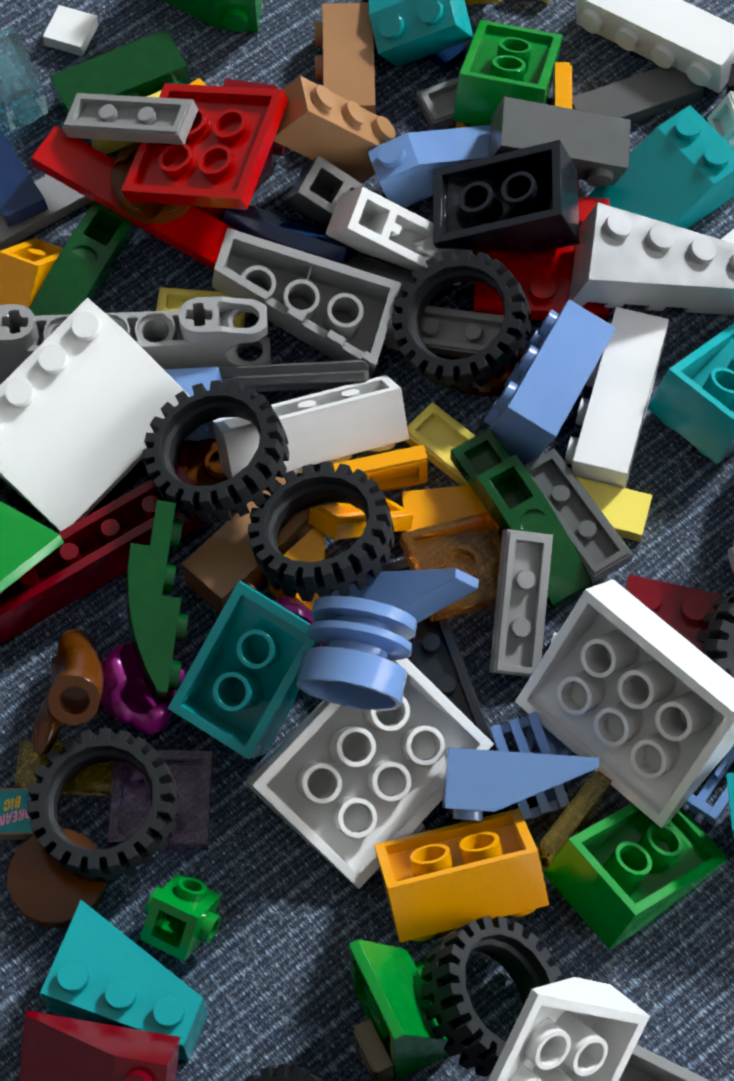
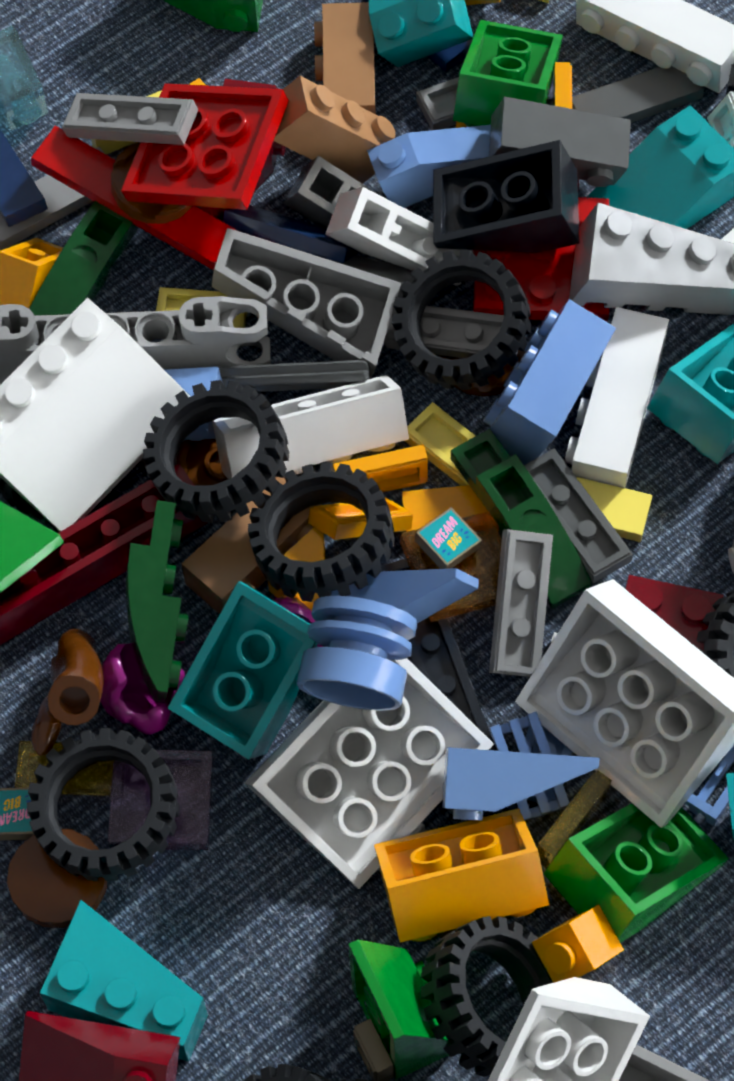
(70, 30): white tile -> none
(127, 71): dark green brick -> none
(181, 916): green brick -> none
(448, 539): none -> tile
(578, 945): none -> light orange brick

